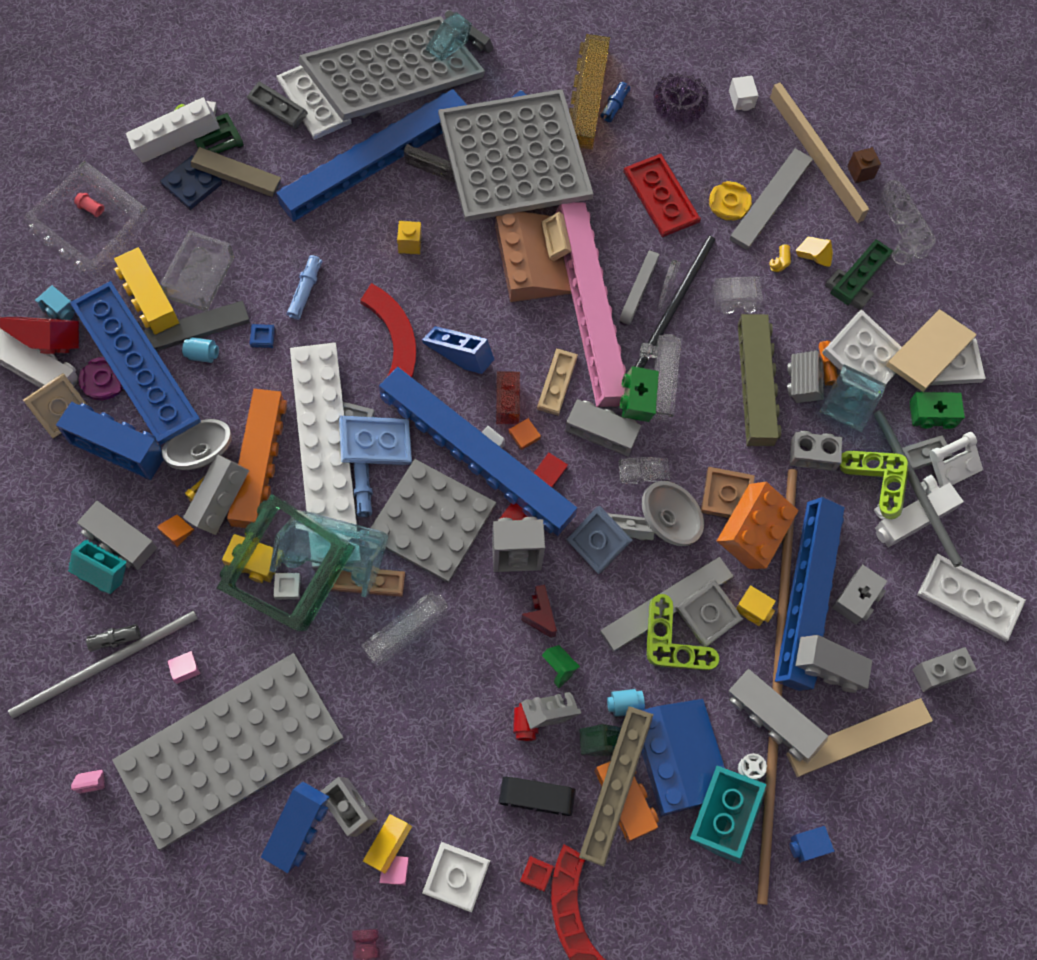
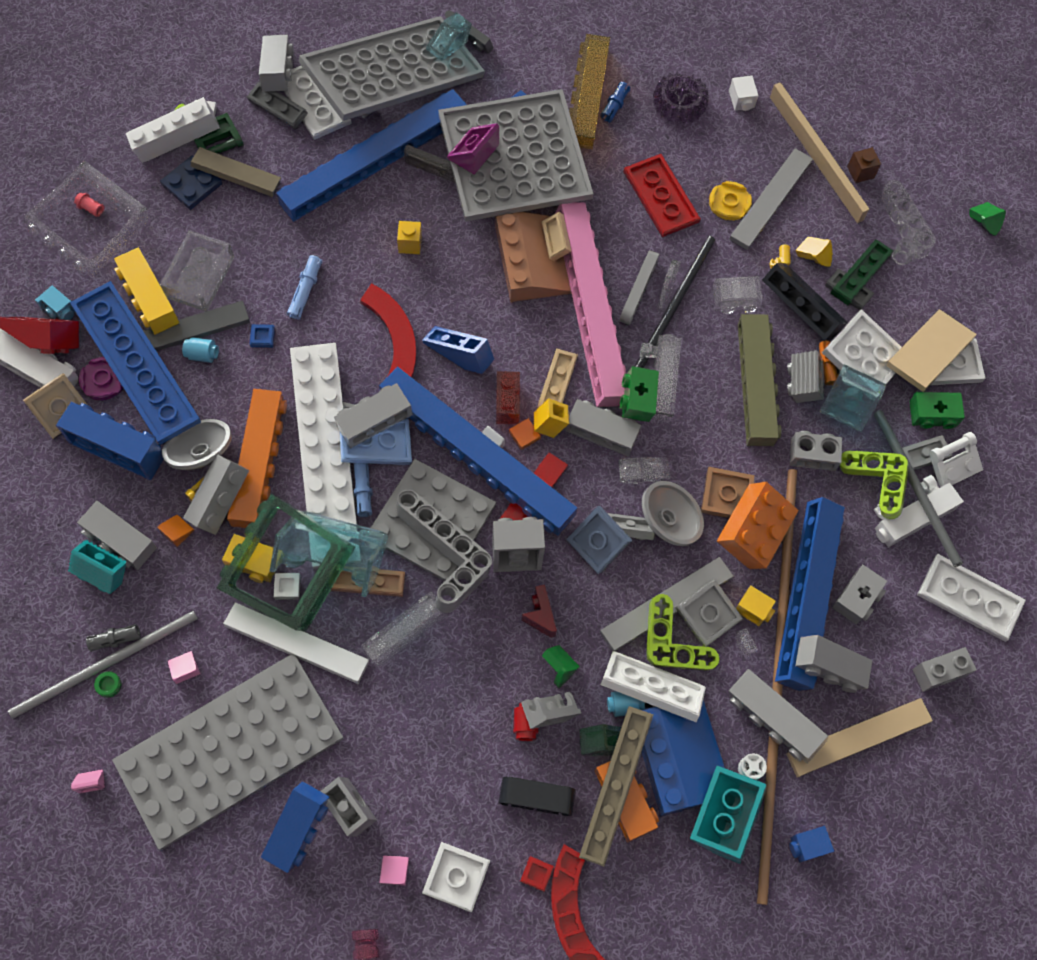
(108, 684): none -> green tile
(276, 63): none -> brick
(296, 642): none -> white tile
(373, 415): none -> light grey brick
(387, 844): yellow tile -> none
(448, 546): none -> light grey beam
(476, 147): none -> magenta slope
(551, 418): none -> yellow brick
(654, 686): none -> white tile
(745, 643): none -> clear tile
(804, 301): none -> black brick
(990, 217): none -> green tile

